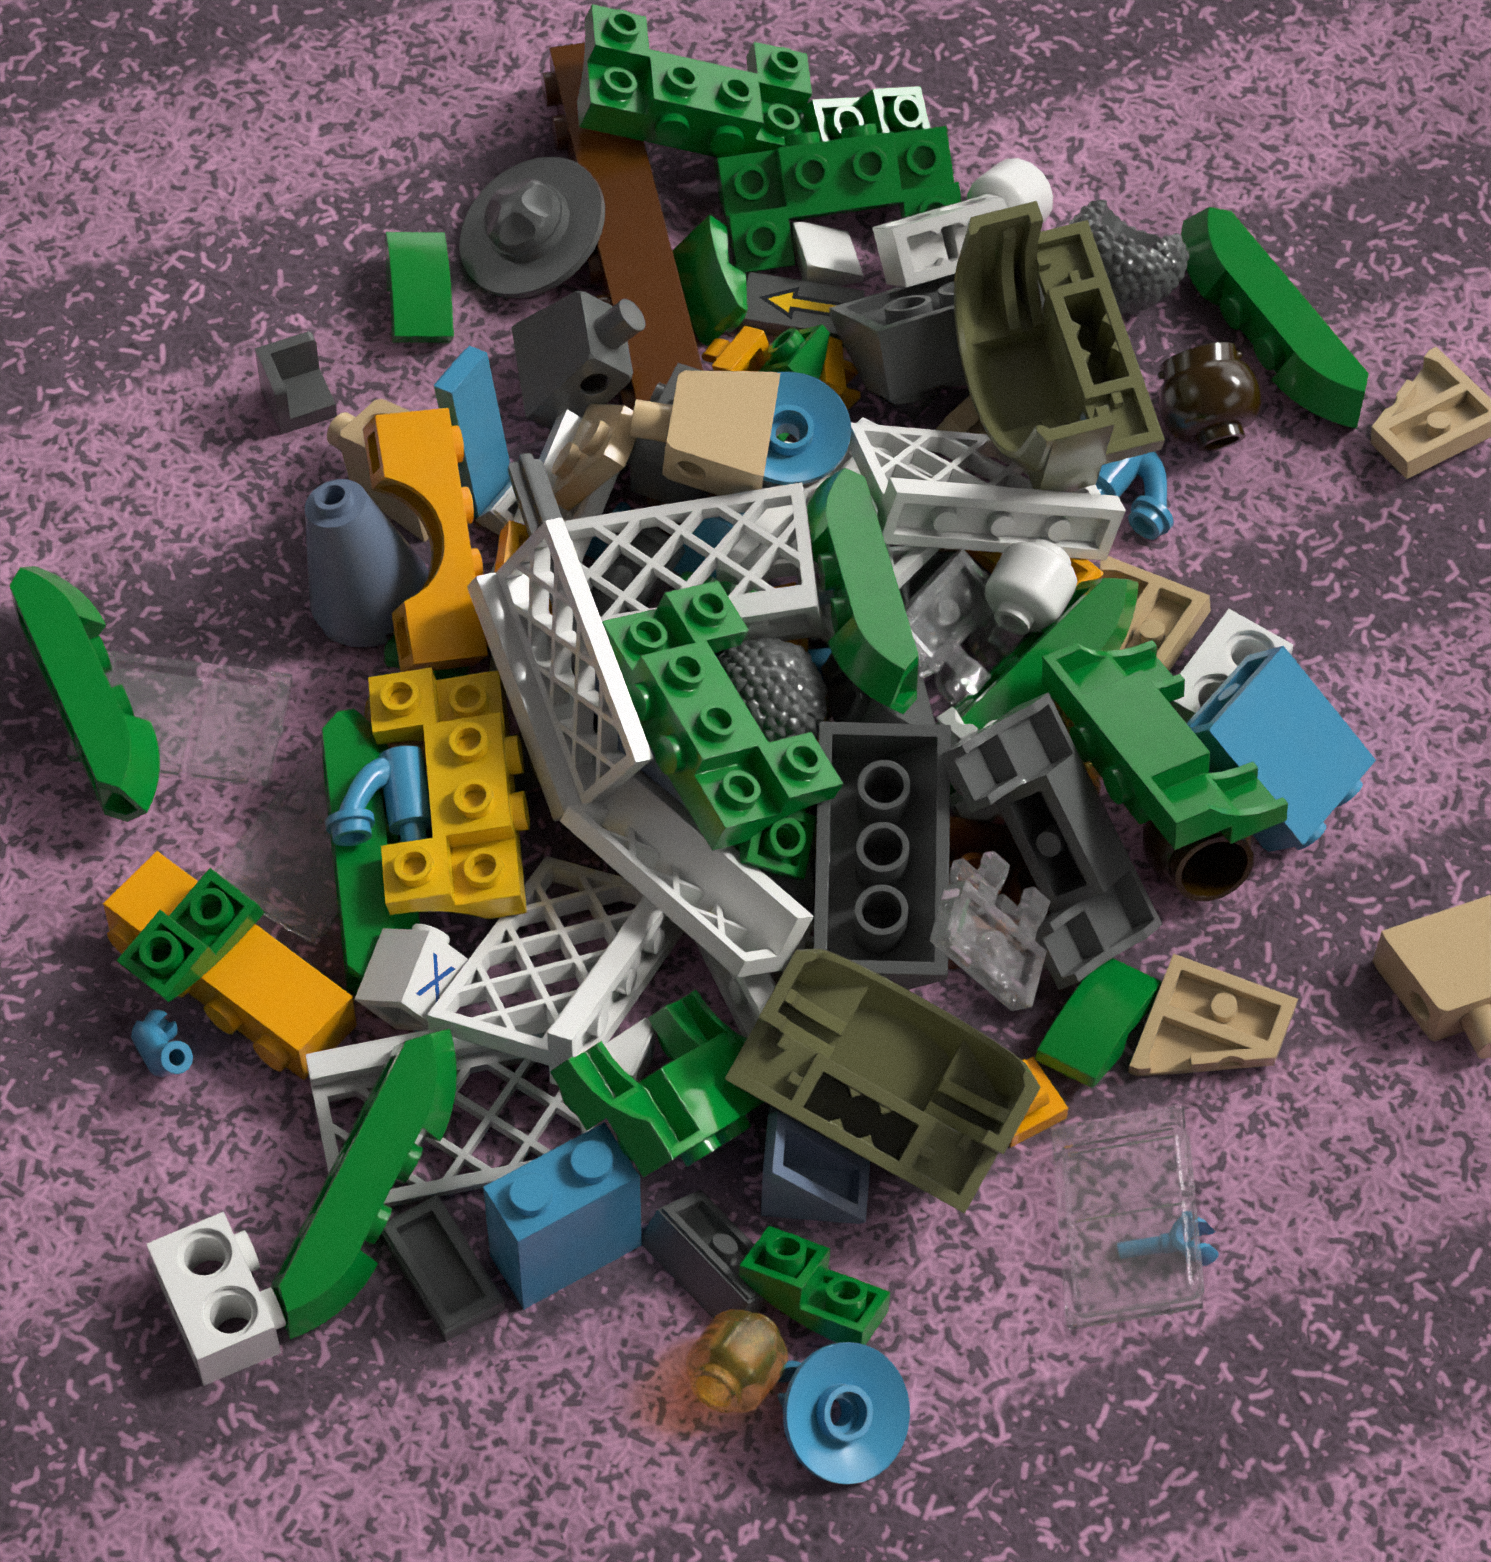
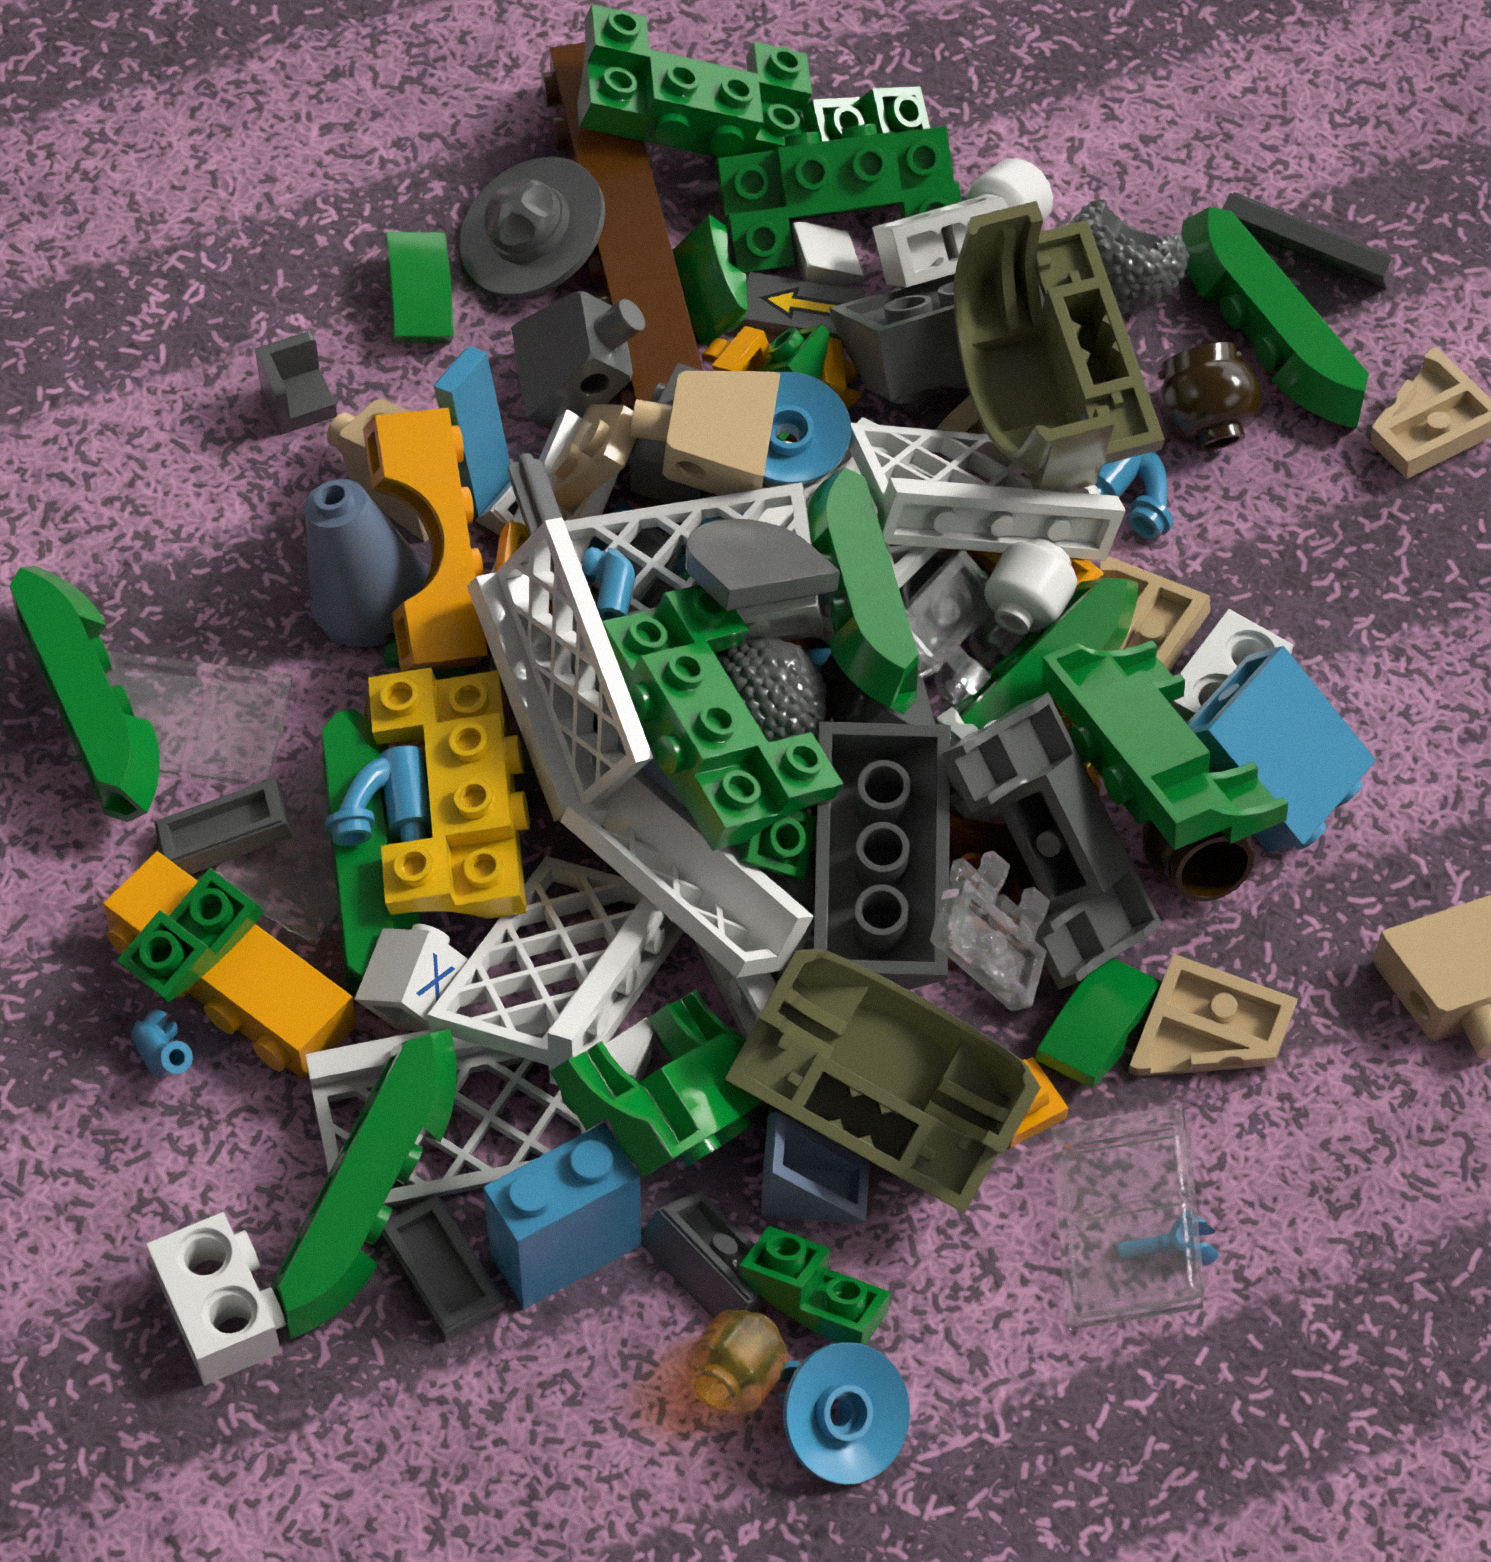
(225, 827): none -> dark grey tile
(616, 580): none -> dark azure arm
(756, 564): none -> dark grey tile
(1312, 241): none -> dark grey tile

